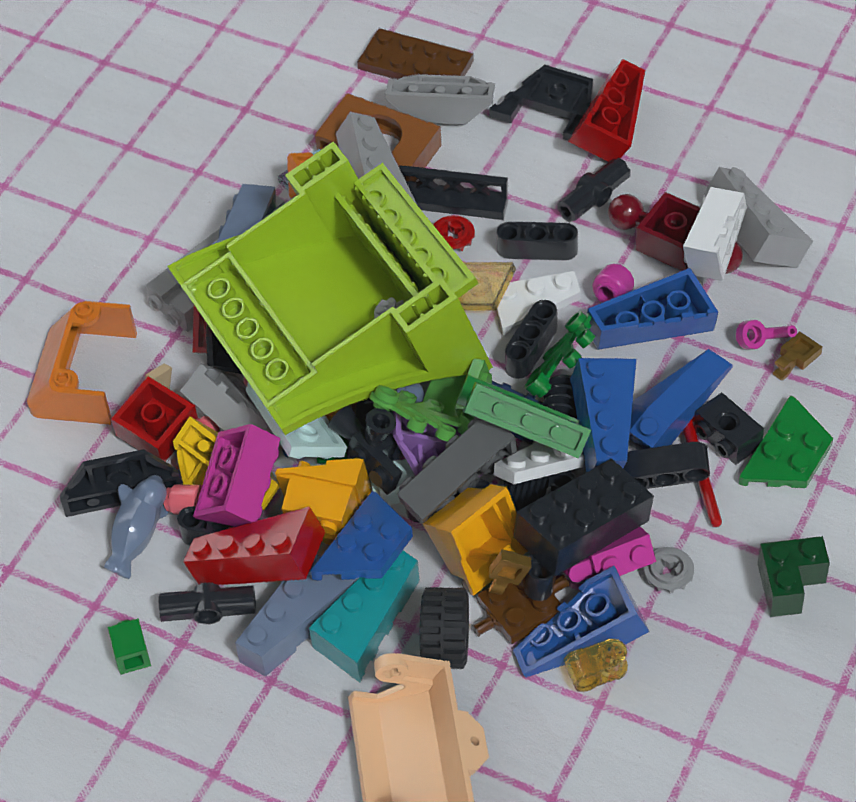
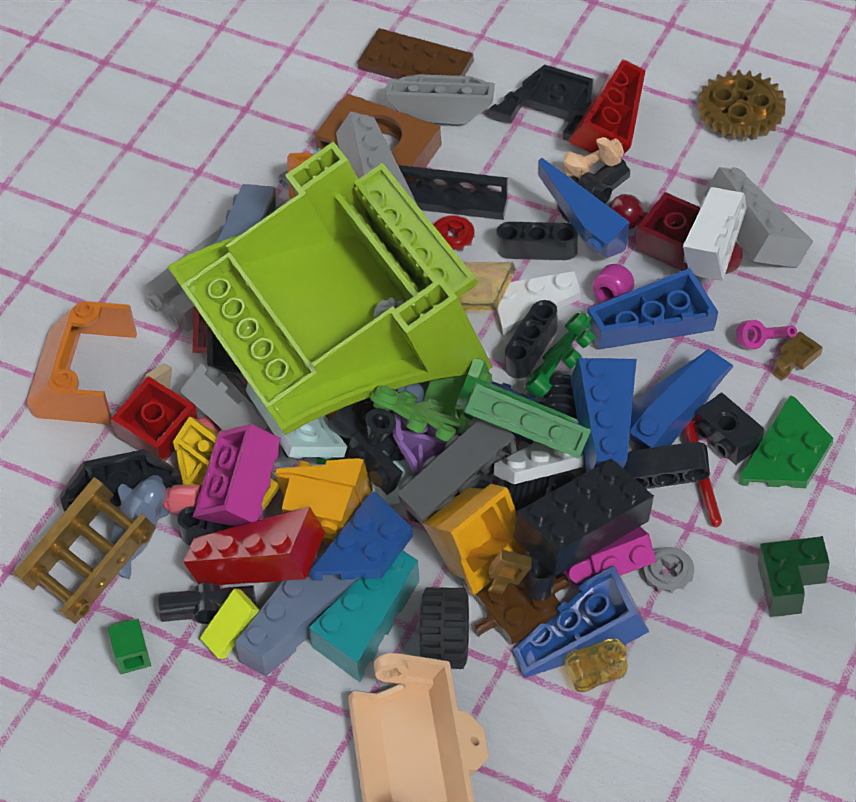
(63, 534): none -> pearl gold fence
(229, 623): none -> neon yellow tile
(594, 221): none -> blue wedge
(609, 153): none -> light nougat piece
(741, 105): none -> pearl gold gear

